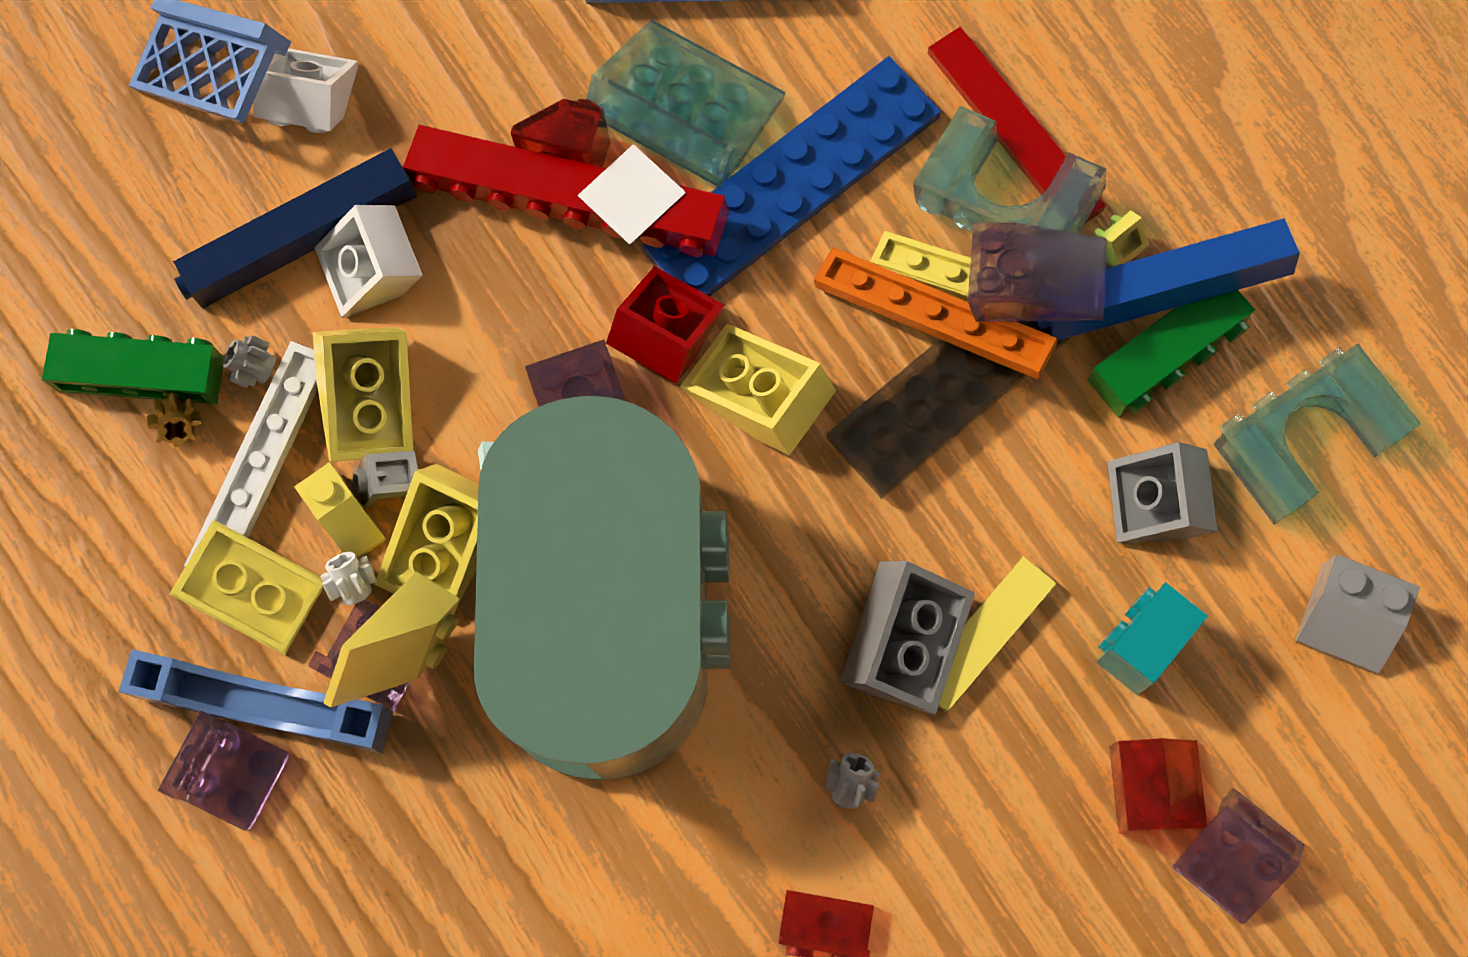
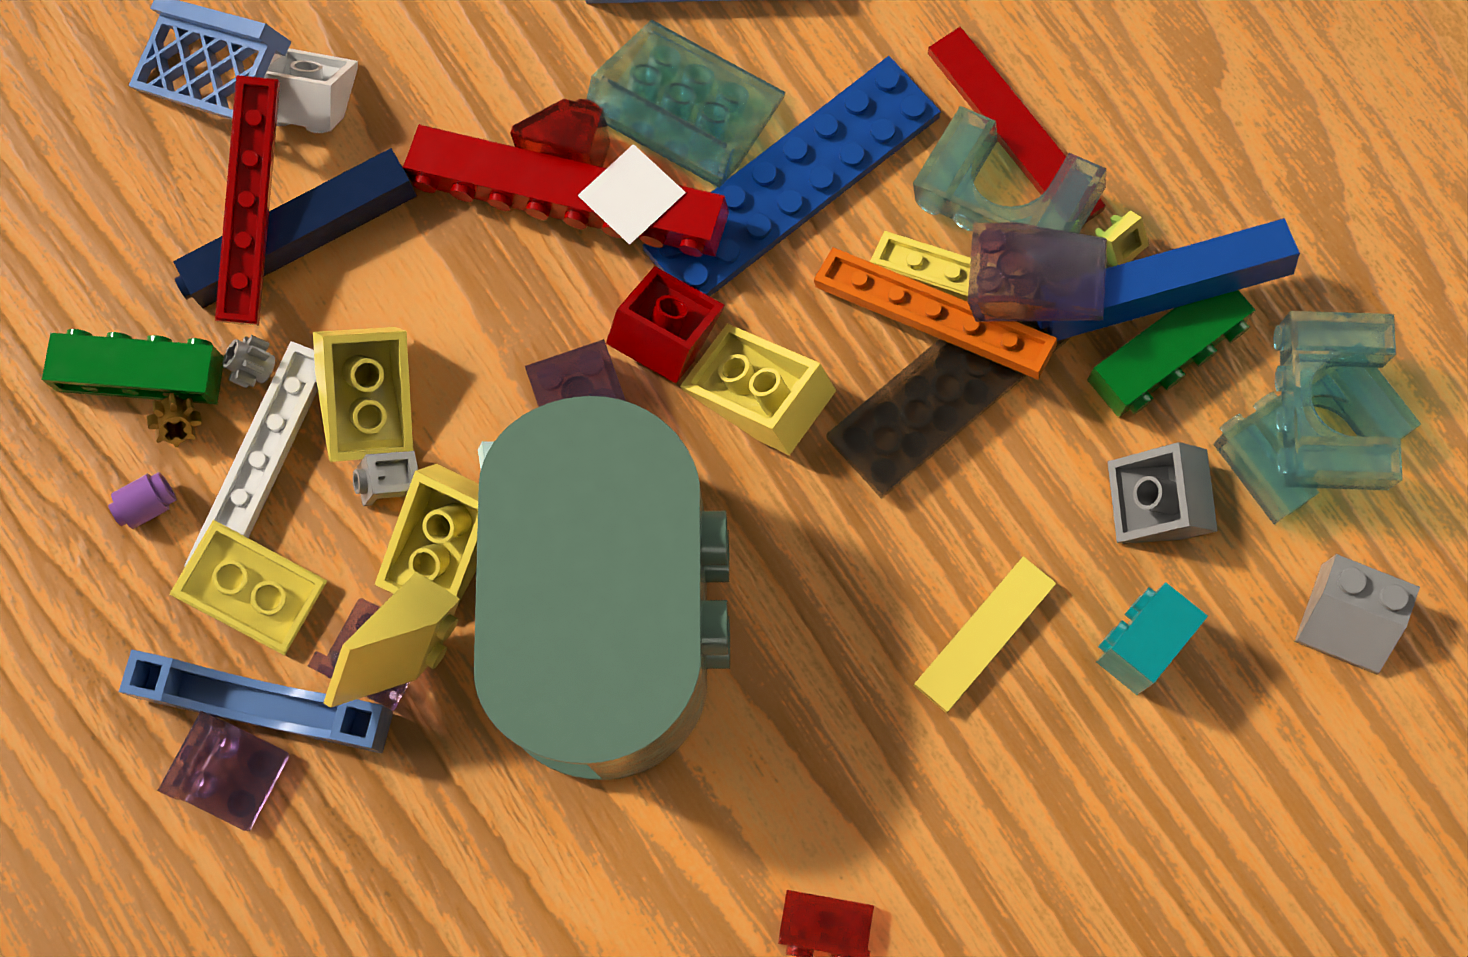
(141, 500): none -> medium lavender brick
(247, 200): none -> red tile
(340, 511): light yellow slope -> none
(348, 578): white gear -> none
(367, 259): white slope -> none
(852, 780): light grey gear -> none
(907, 636): light grey slope -> none
(1157, 785): clear red slope -> none
(1240, 857): bracket -> none
(1311, 450): none -> clear light blue arch

